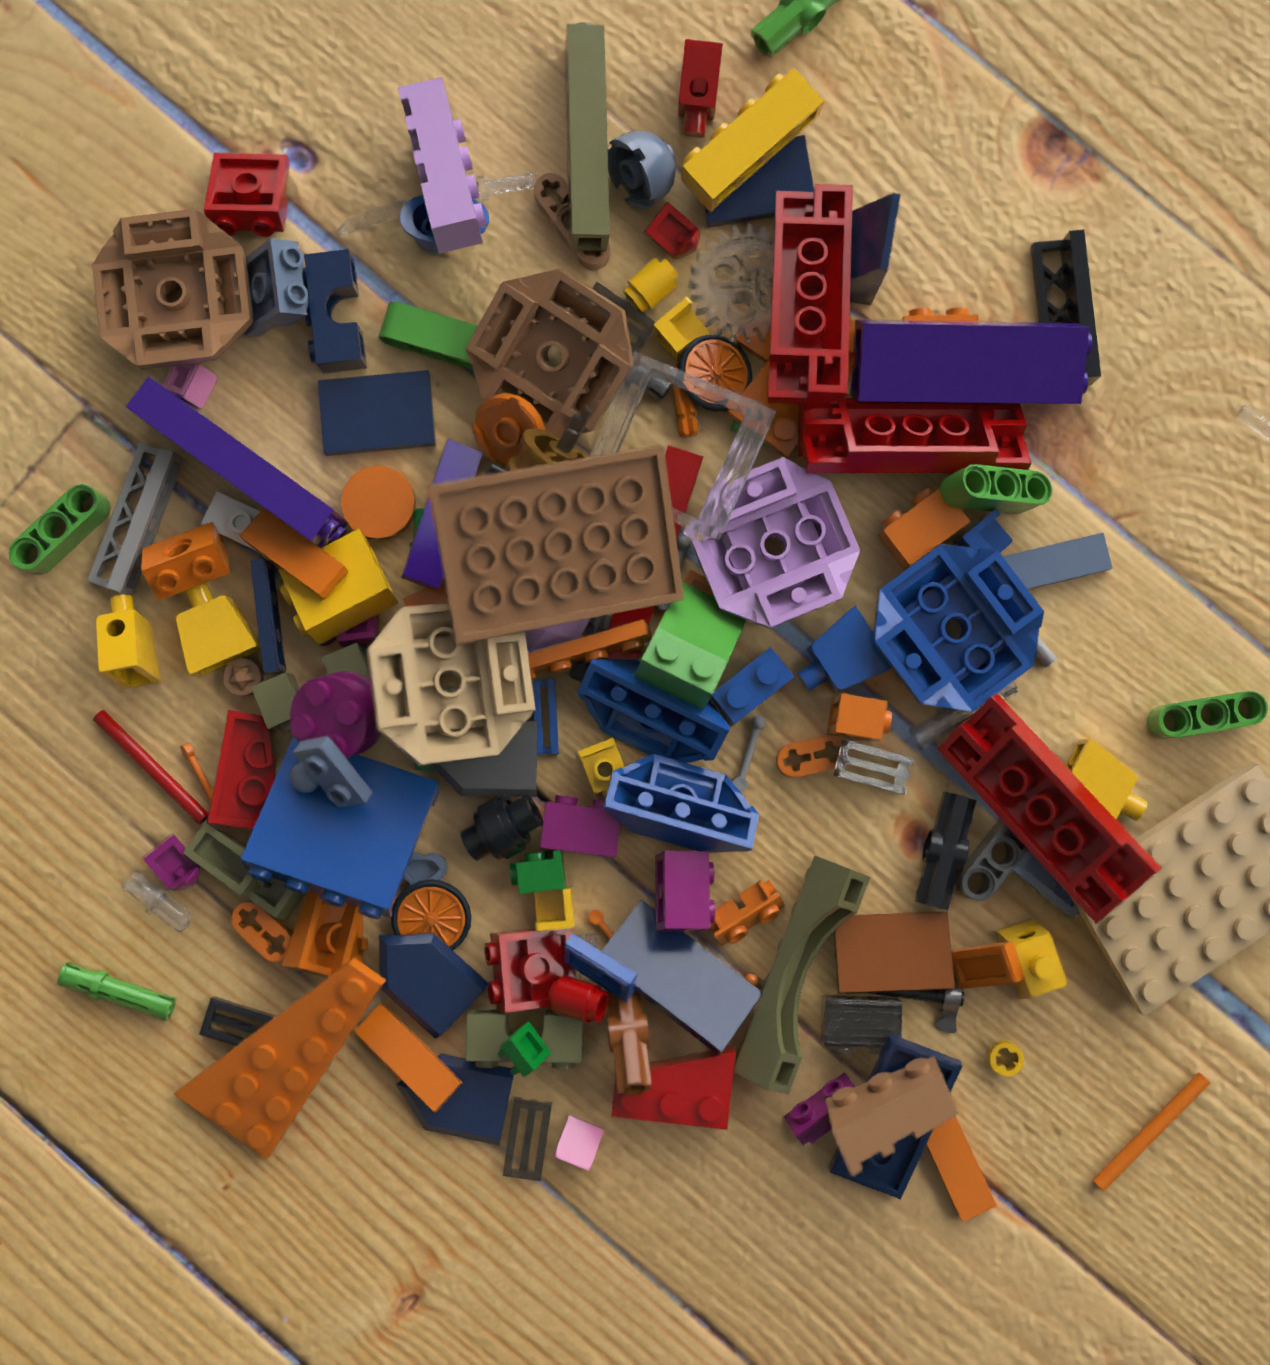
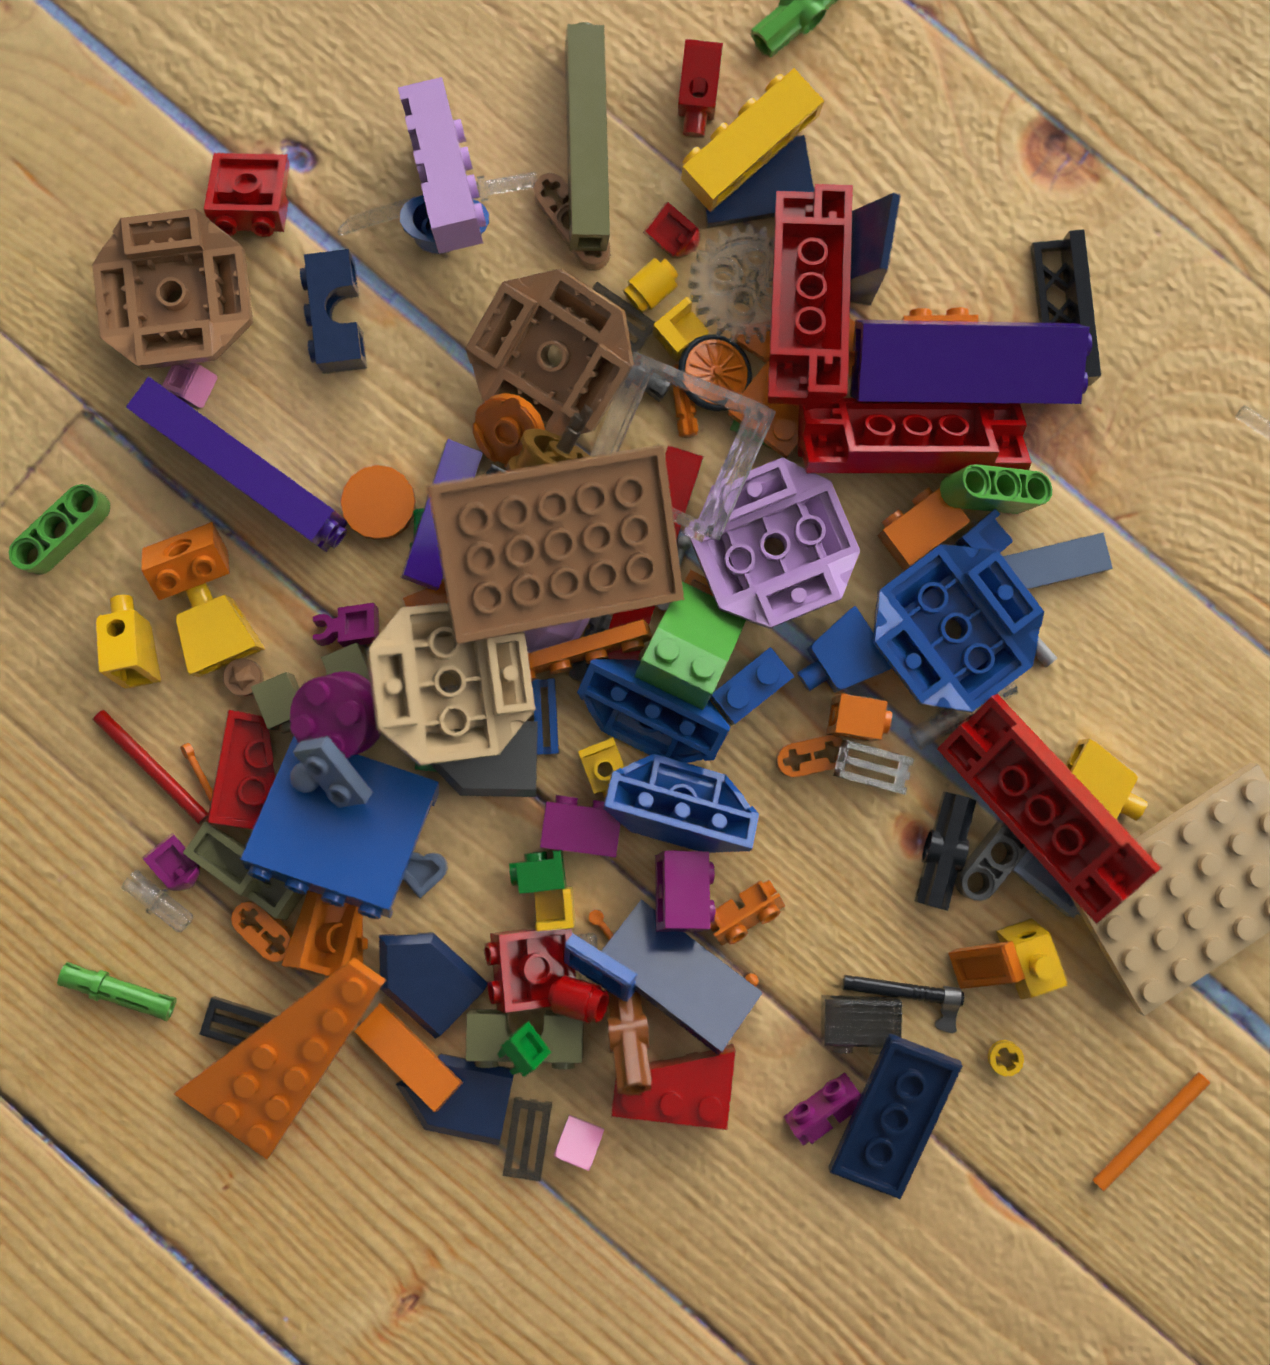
(143, 522): light grey fence -> none
(229, 517): white plate -> none
(268, 617): dark blue tile -> none
(276, 285): sand blue plate -> none
(294, 553): orange tile -> none
(352, 601): yellow brick -> none
(376, 413): dark blue tile -> none
(427, 333): bright green beam -> none
(432, 908): orange wheel -> none
(501, 827): black piece -> none
(642, 166): sand blue cylinder -> none
(758, 723): light grey hinge -> none
(772, 1044): olive arch -> none
(888, 1109): medium nougat wedge -> none
(894, 953): dark orange tile -> none
(959, 1170): orange tile -> none
(1223, 709): bright green beam -> none

